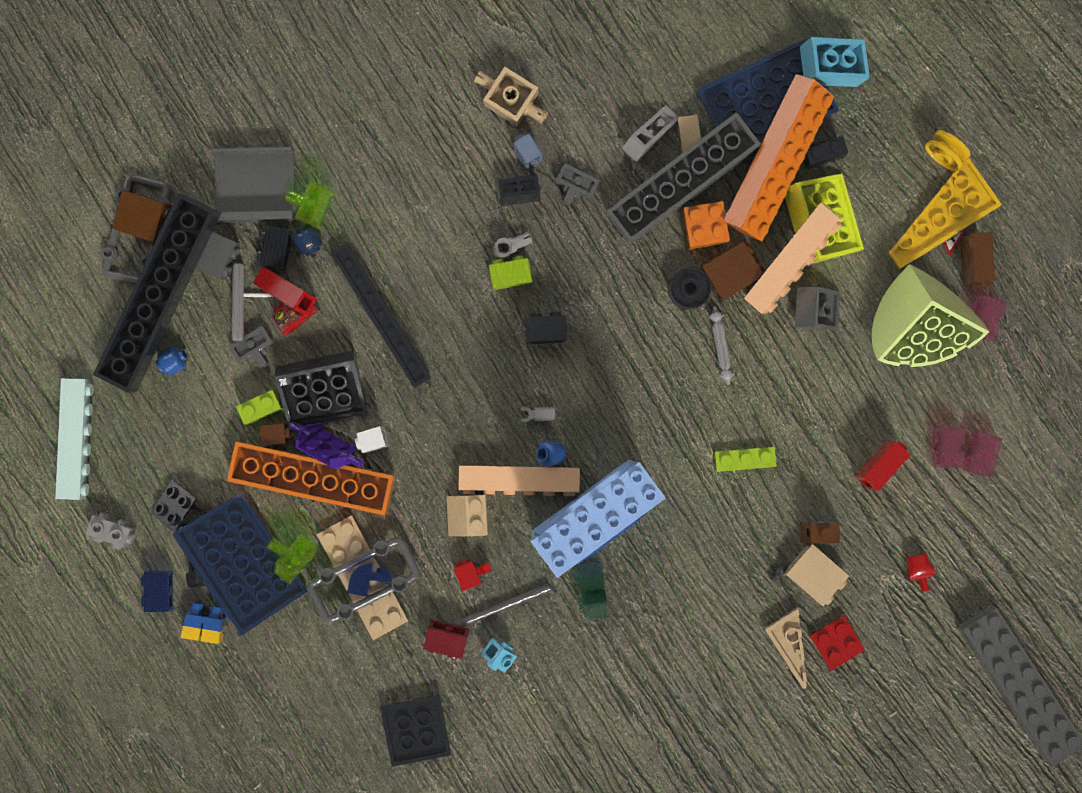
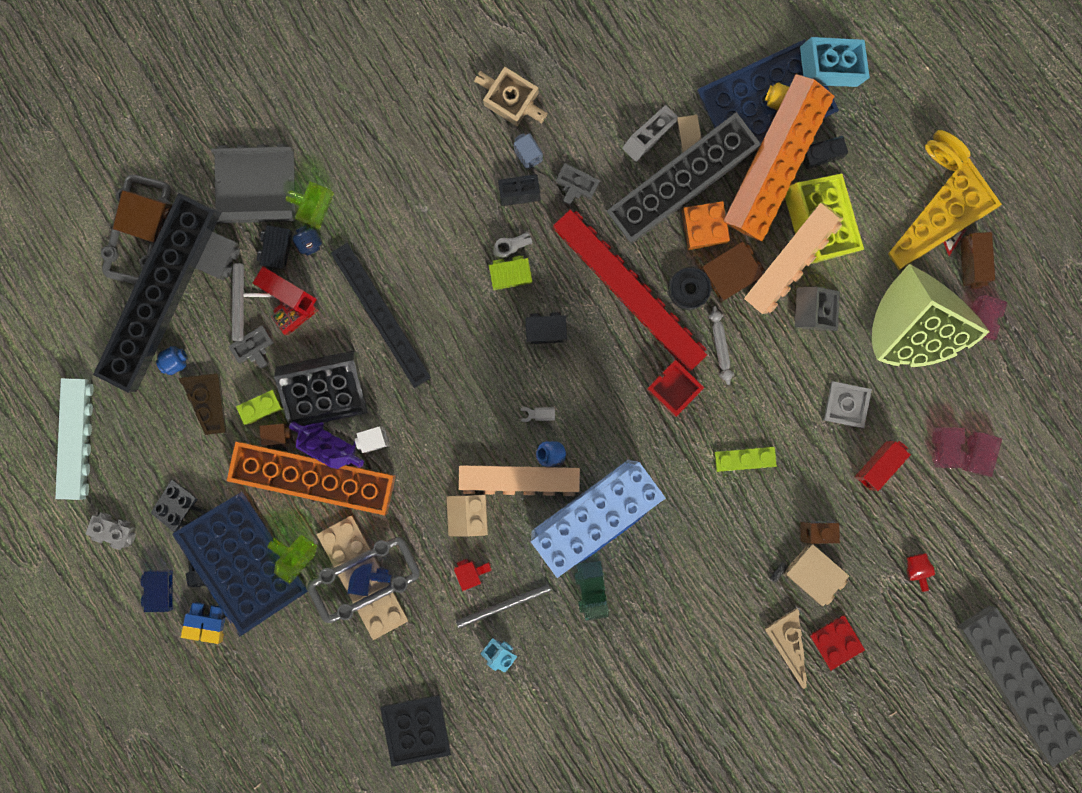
(207, 401): none -> dark brown wing
(446, 639): dark red brick -> none
(629, 290): none -> red brick
(675, 388): none -> red piece
(776, 95): none -> yellow head
(847, 404): none -> light grey tile

